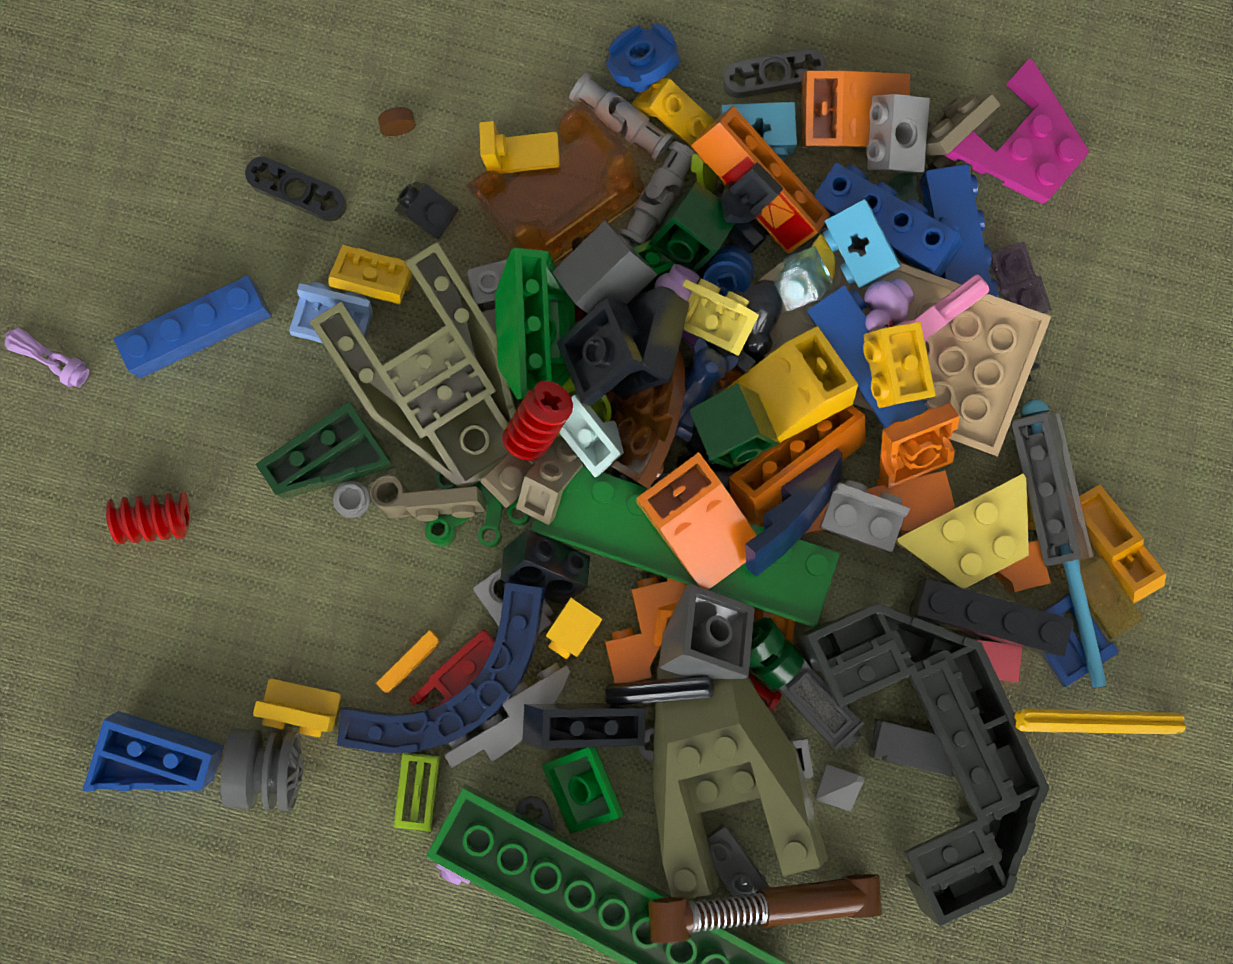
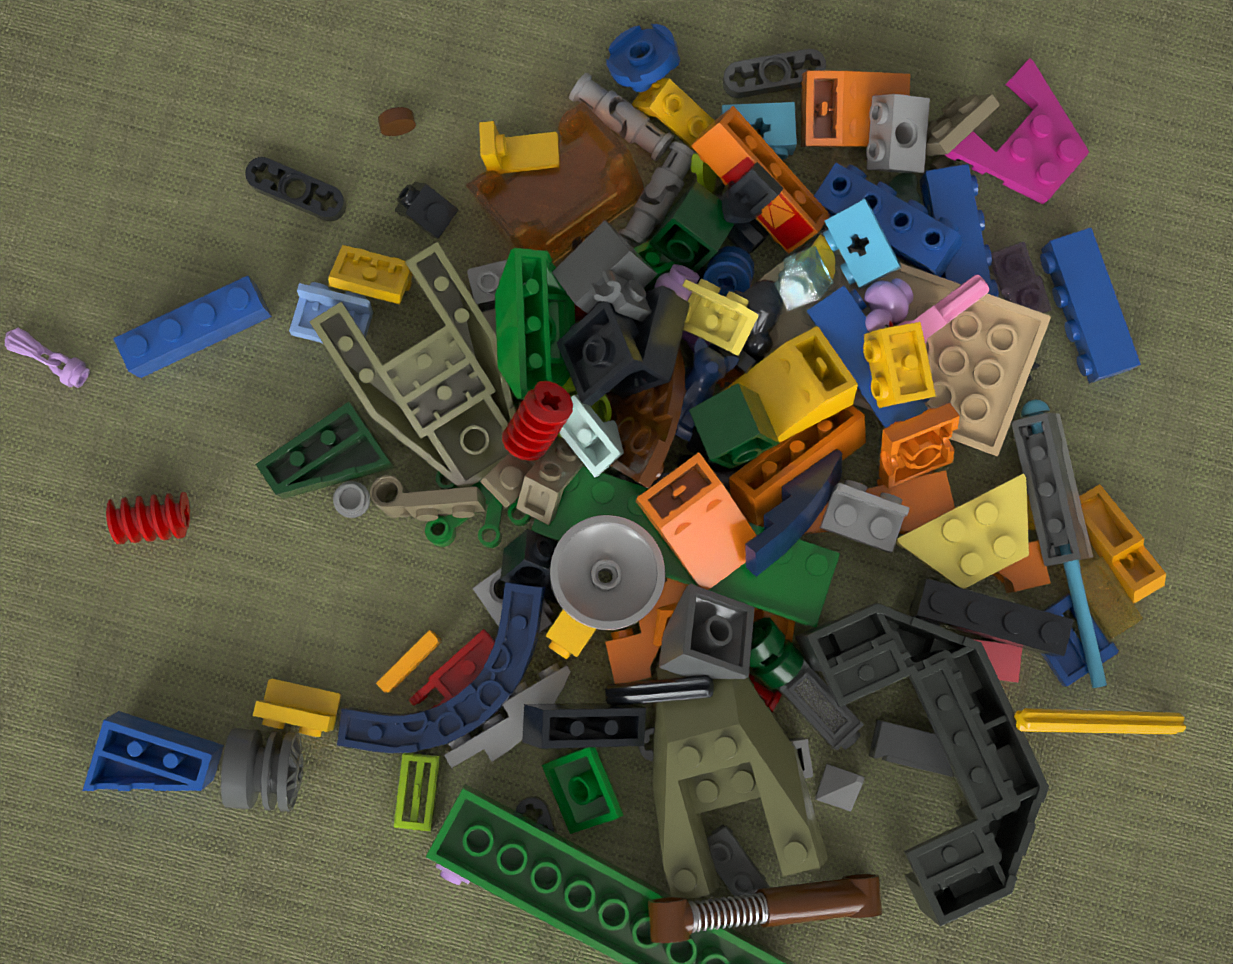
(610, 546): none -> light grey dish
(624, 294): none -> dark grey plate
(1089, 306): none -> blue brick

